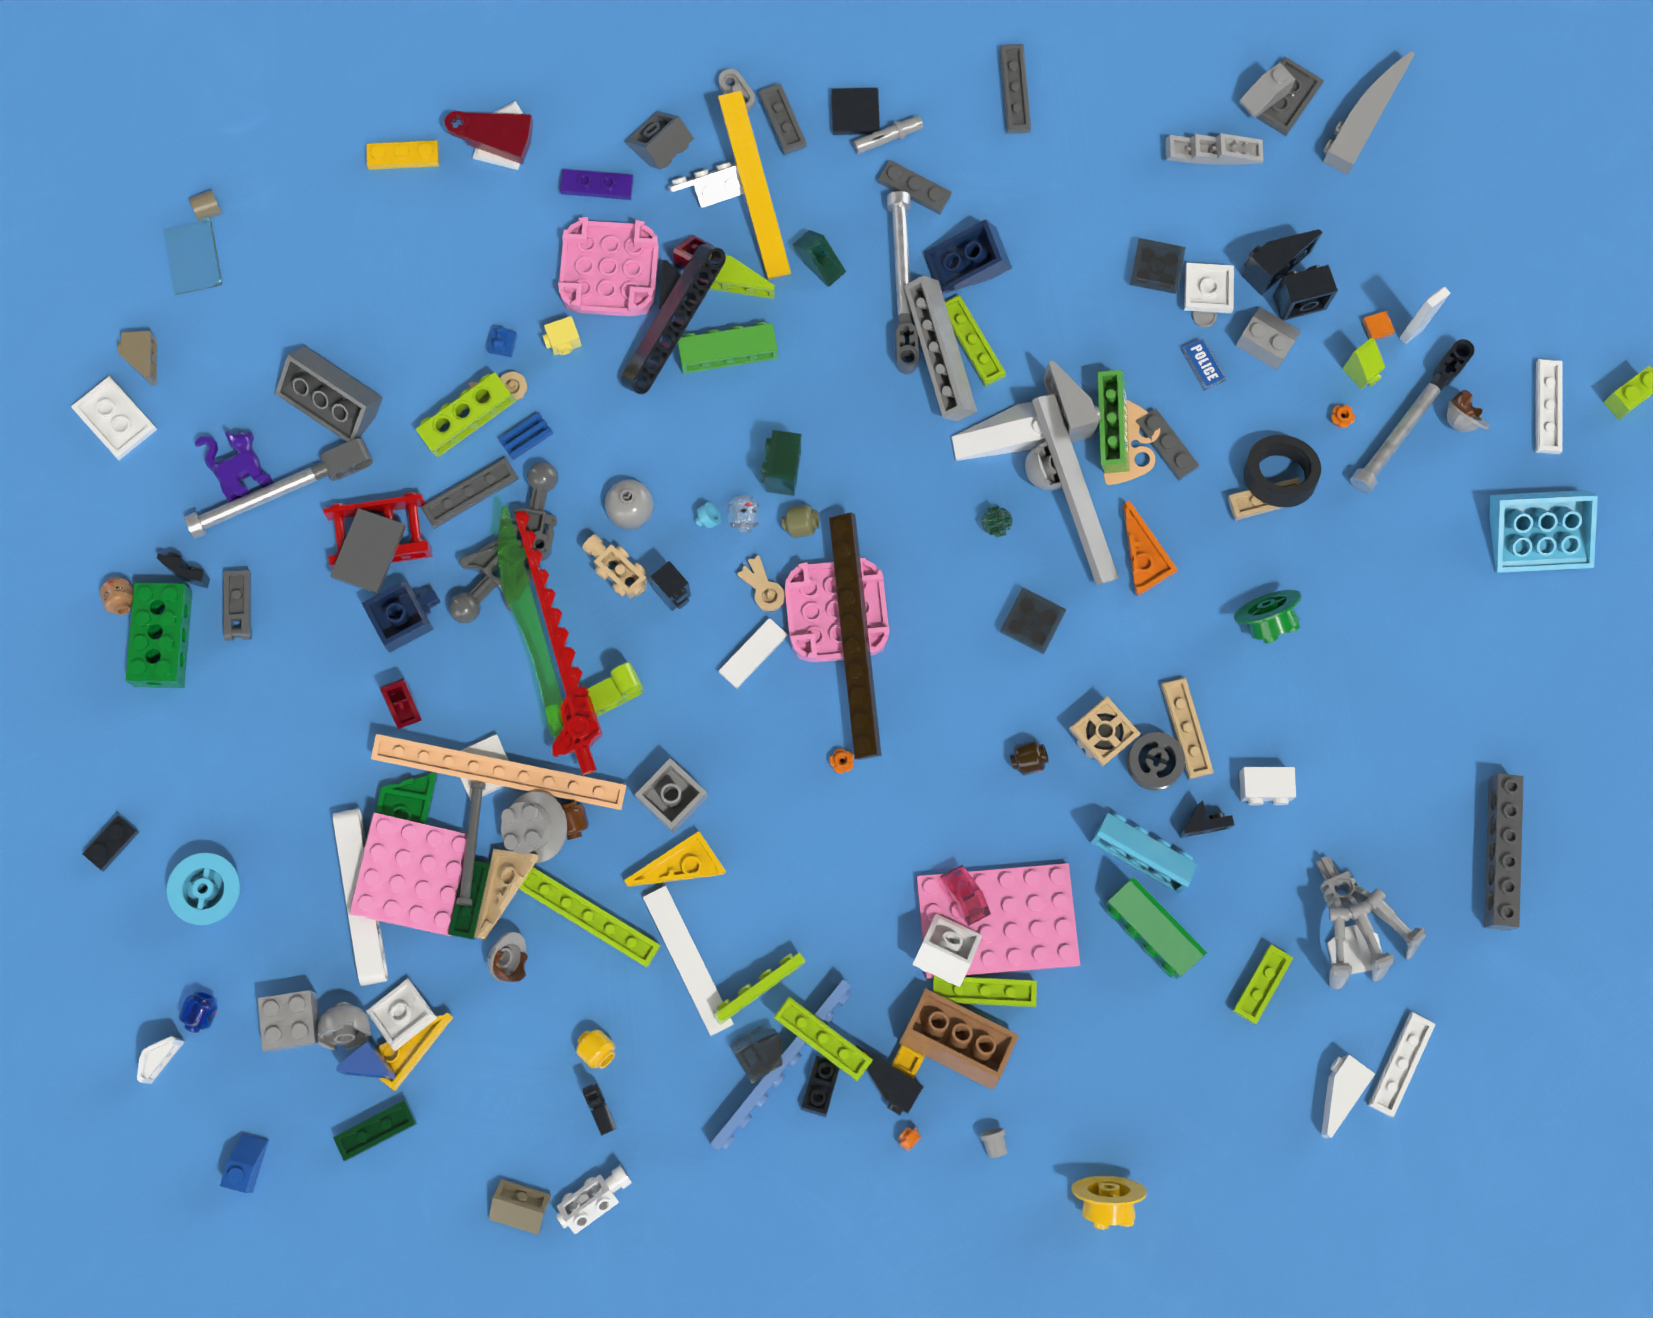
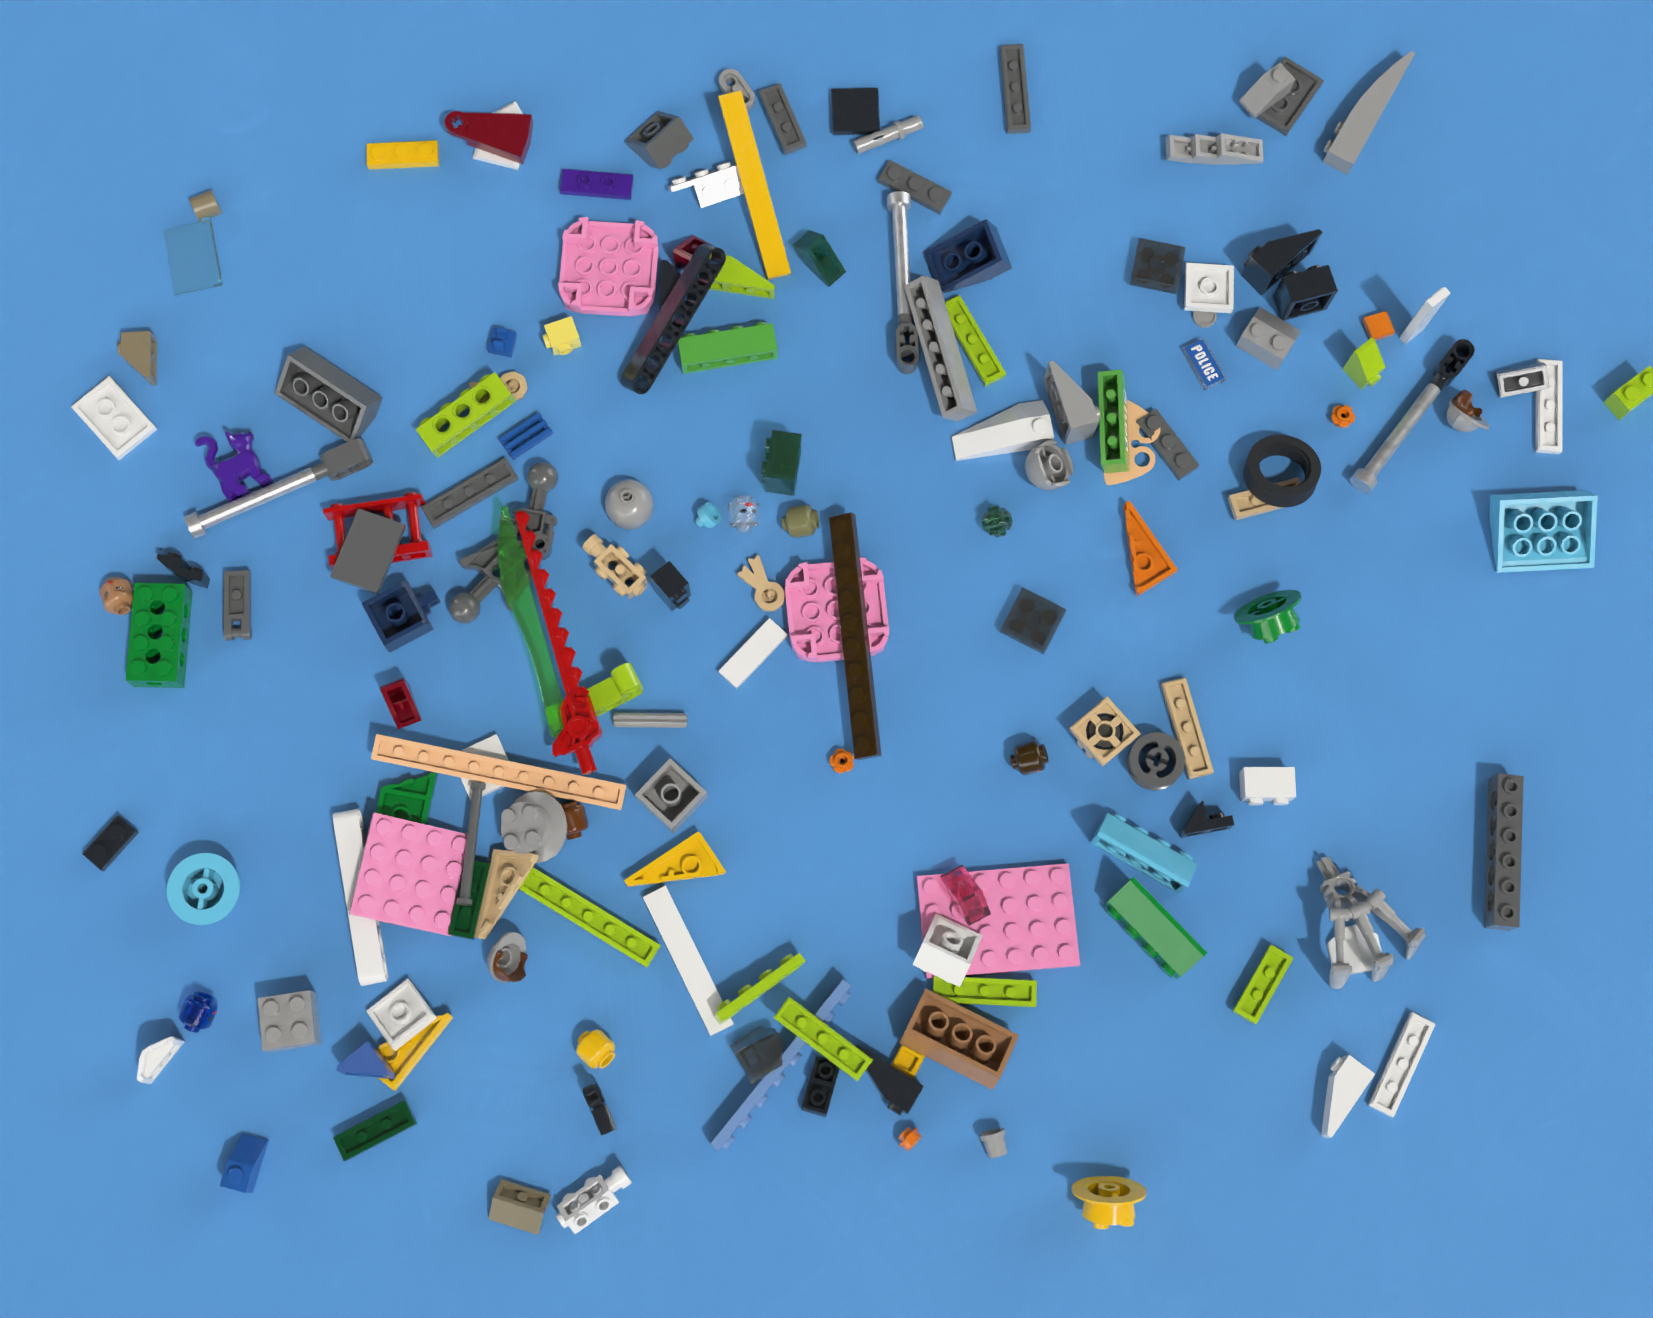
(343, 1026): light grey cylinder -> none
(655, 720): none -> light grey axle
(1075, 489): tile -> none
(1522, 379): none -> flat silver slope

